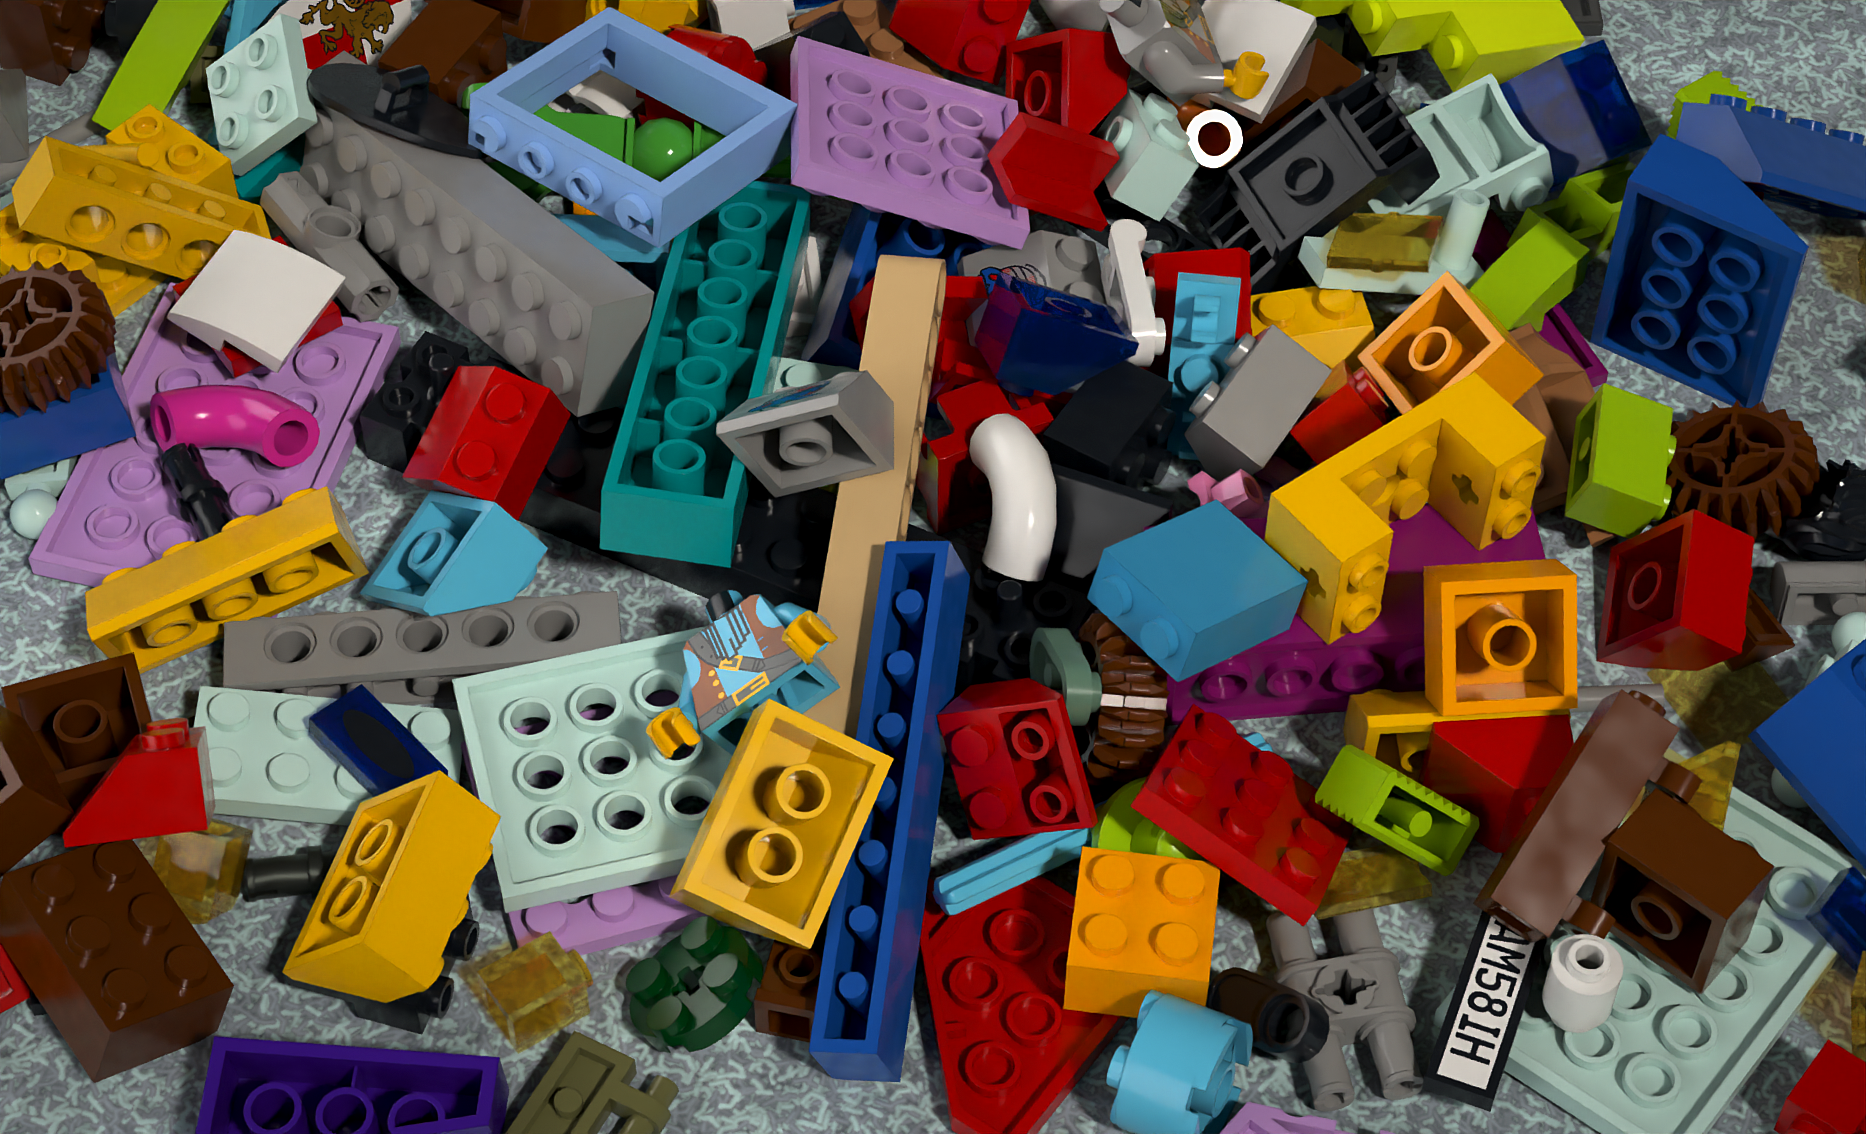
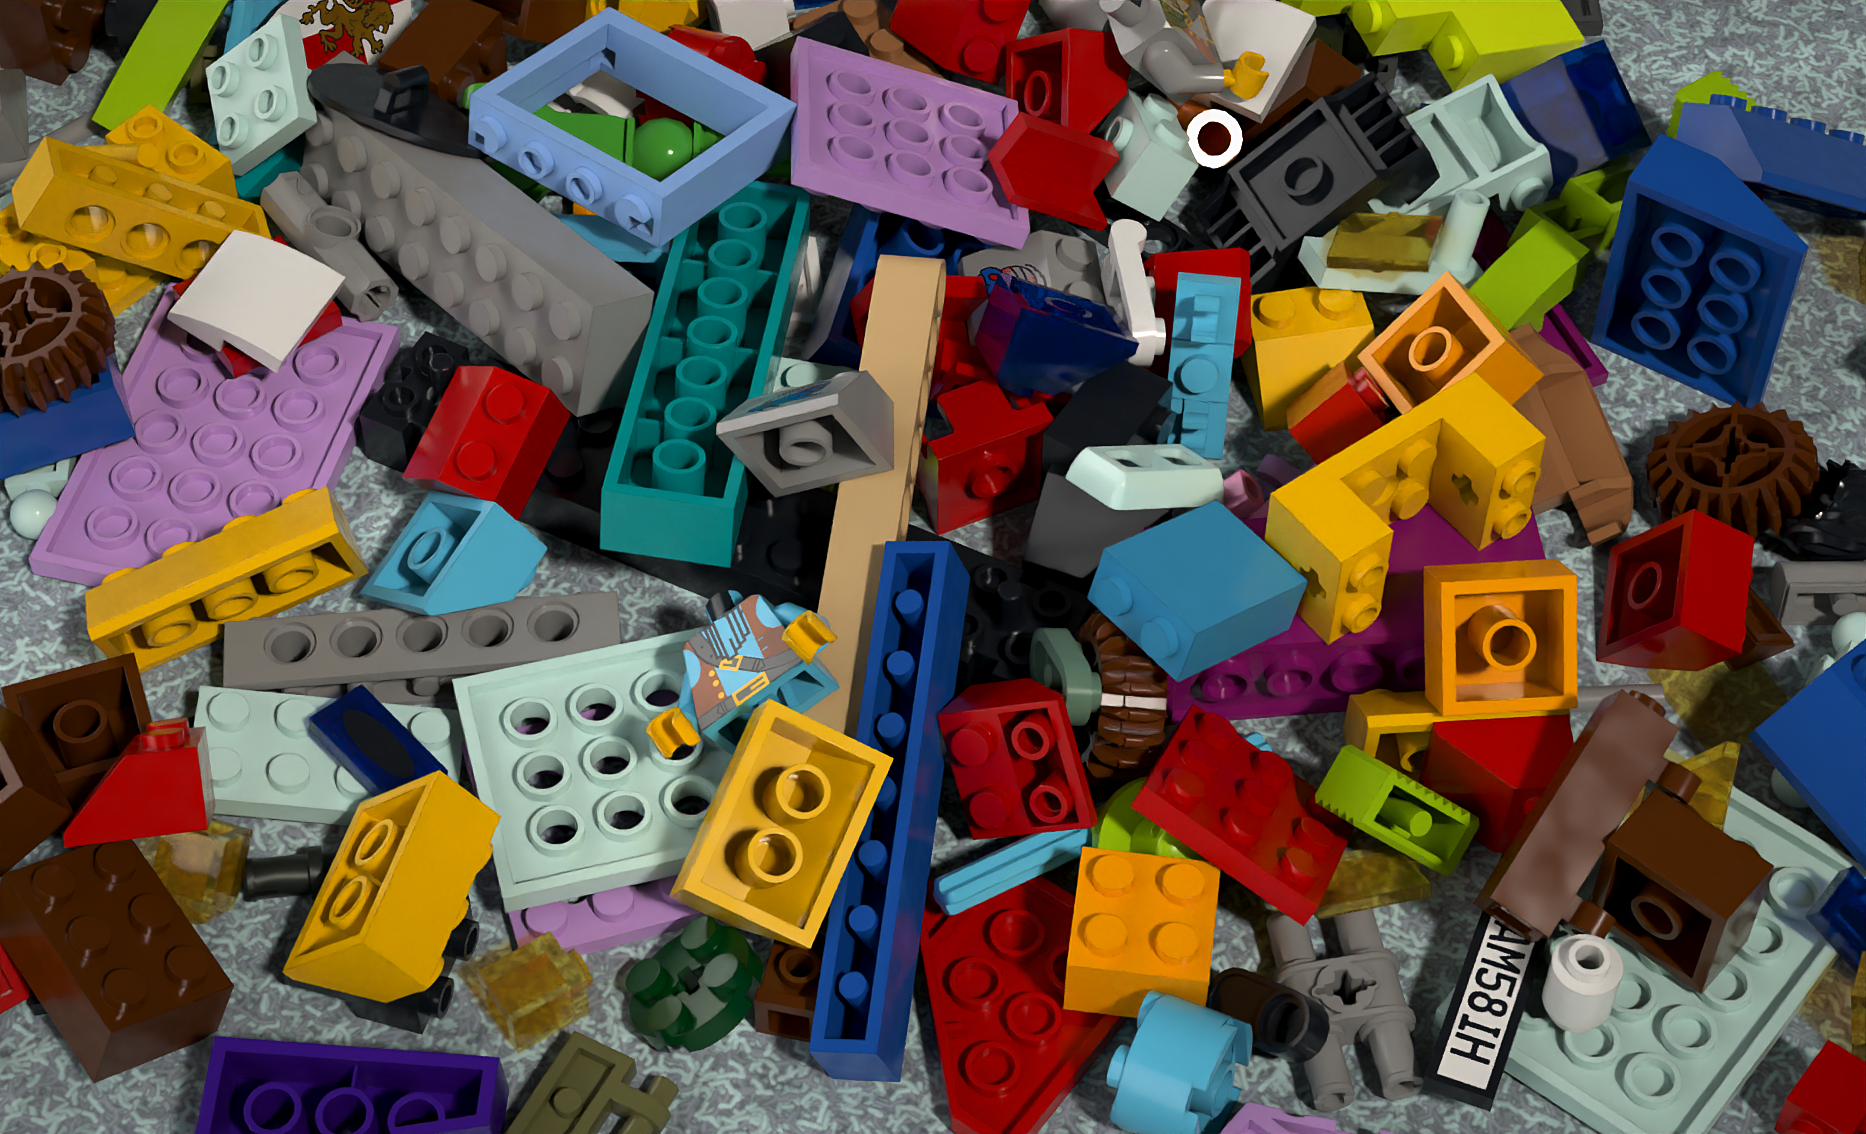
(200, 497): black pin -> none
(235, 419): dark pink cylinder -> none
(1021, 497): white cylinder -> none
(1146, 476): none -> light aqua piece
(1254, 404): light grey slope -> none
(1620, 462): lime brick -> none

